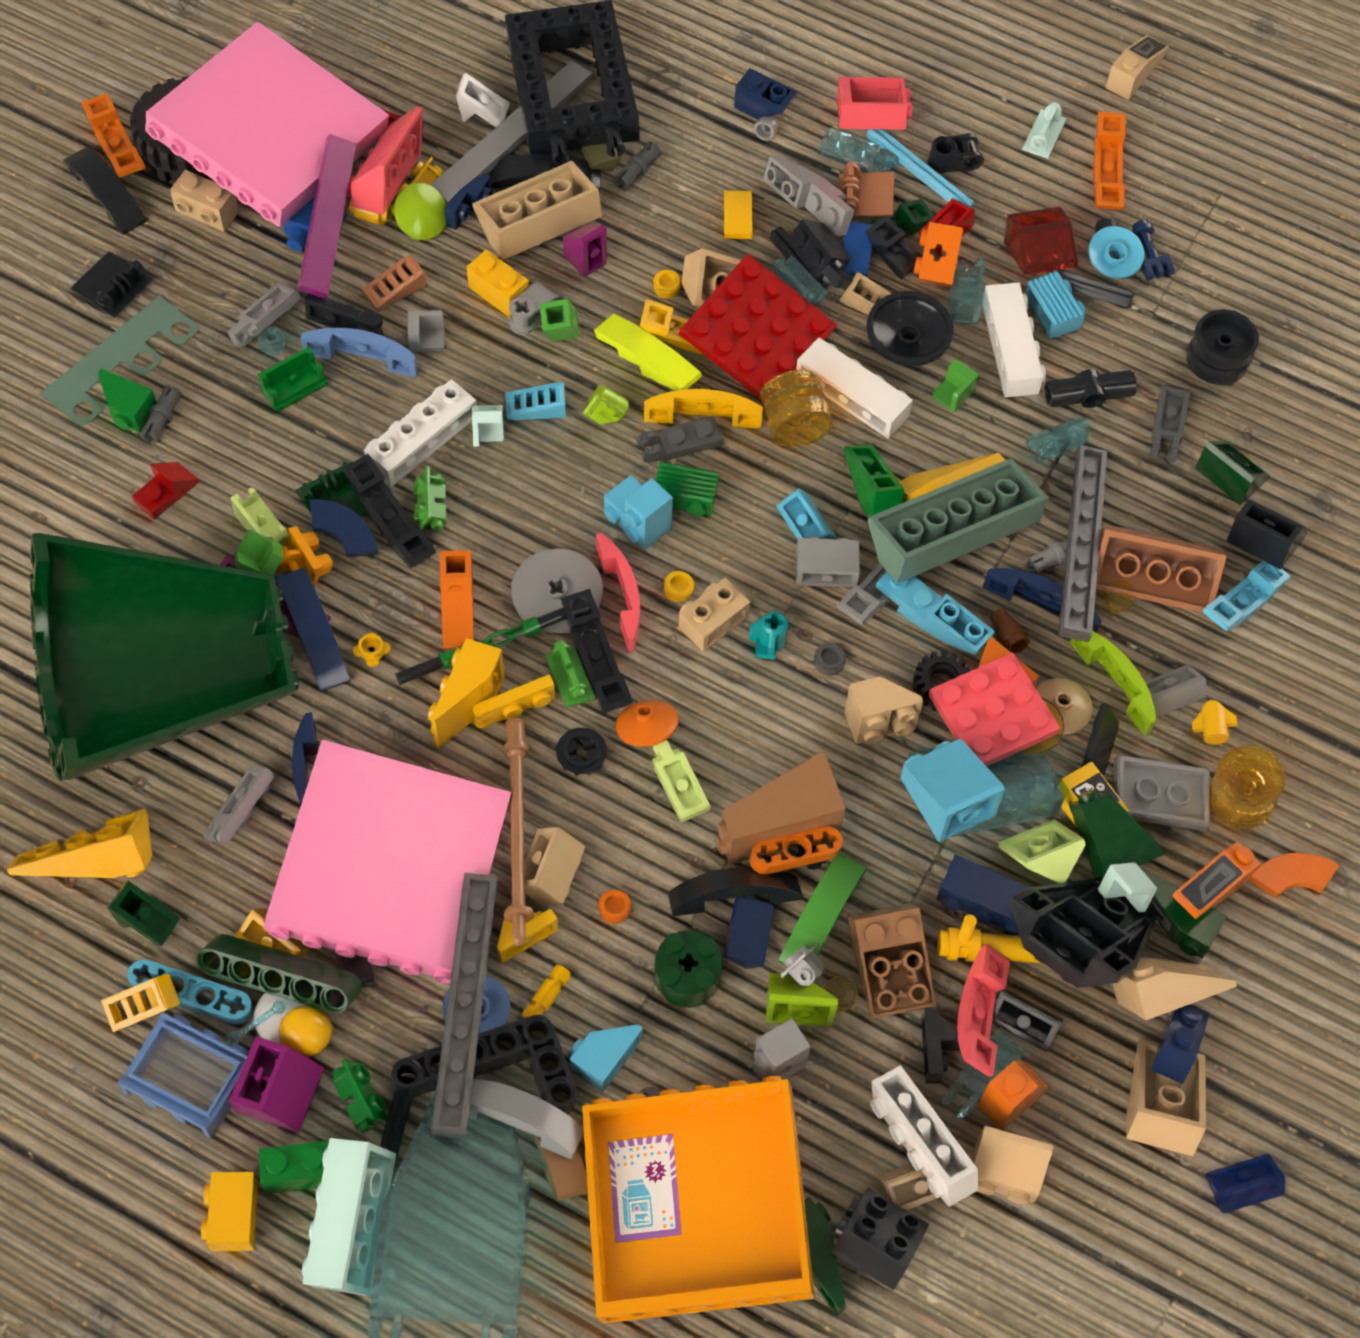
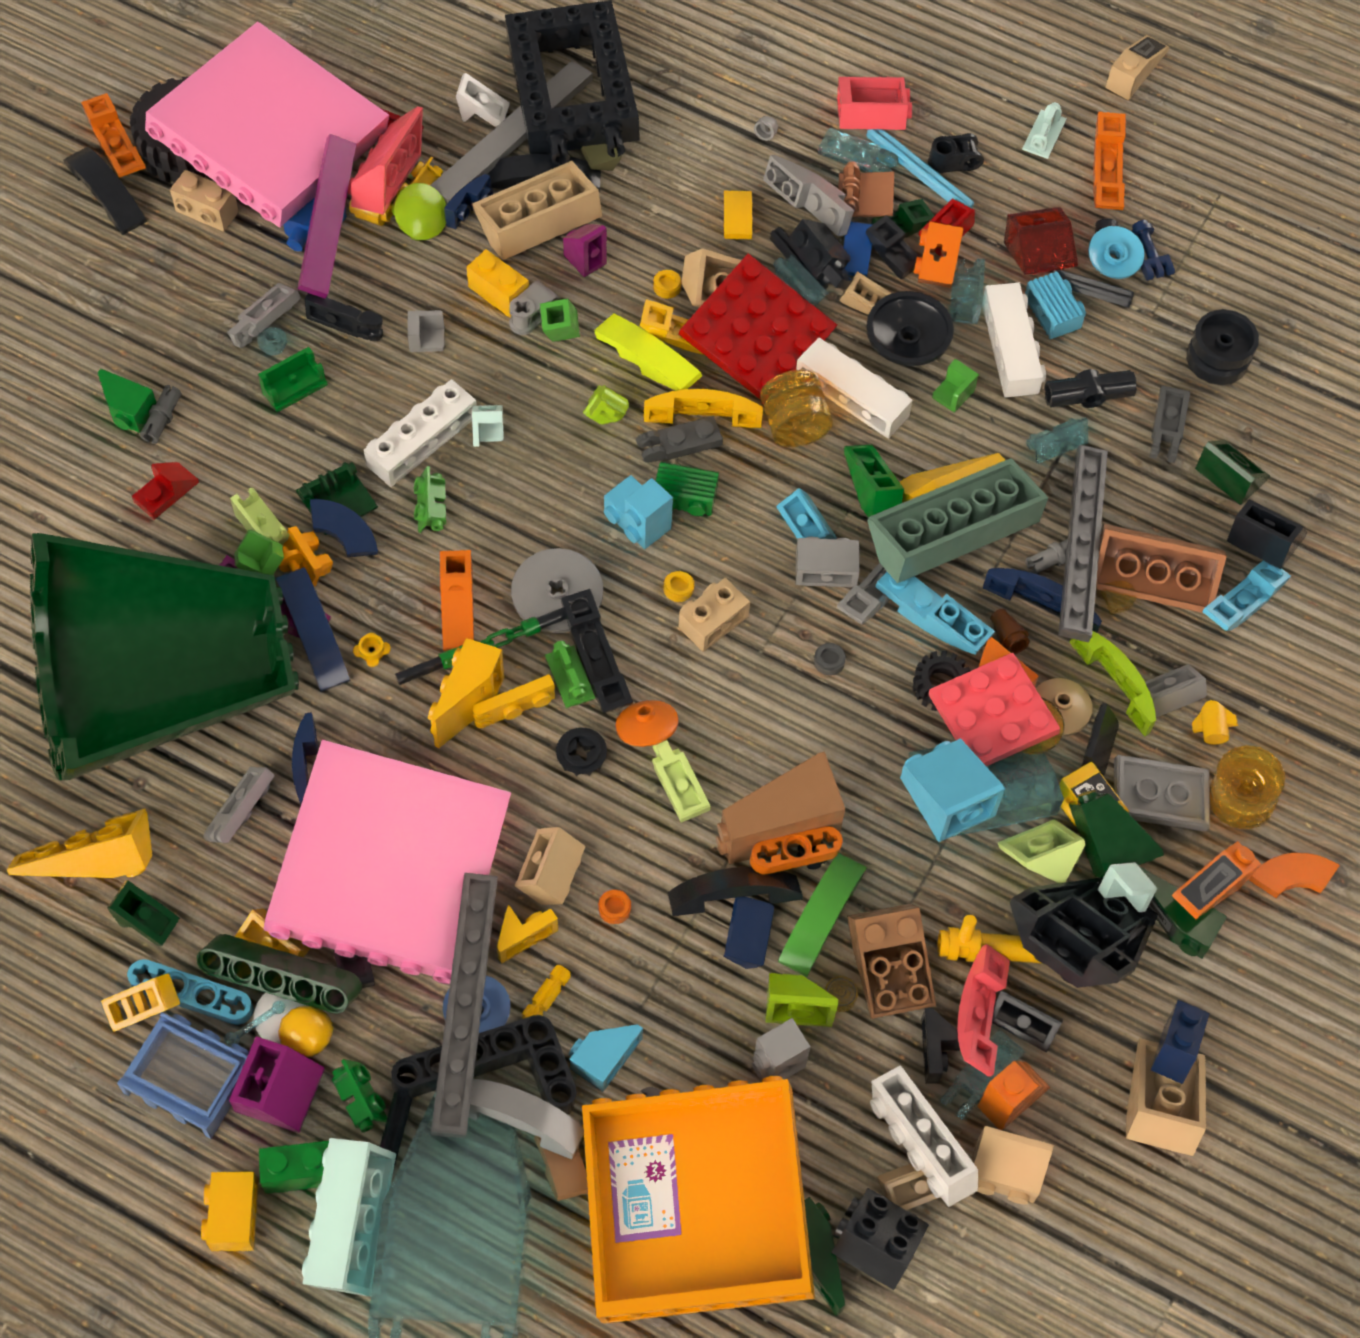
(112, 283): black hinge -> none
(118, 347): sand green piece -> none
(361, 343): medium blue slope -> none
(387, 512): black slope -> none
(398, 271): nougat slope -> none
(516, 751): medium nougat bar -> none
(545, 411): medium azure slope -> none
(613, 561): coral slope -> none
(637, 165): dark grey pin -> none
(682, 951): dark green brick -> none
(761, 95): dark blue slope -> none
(769, 634): teal piece -> none
(804, 966): light grey hinge -> none
(881, 709): tan slope -> none
(980, 893): dark blue brick -> none
(1167, 985): tan slope -> none
(1246, 1183): clear blue slope -> none

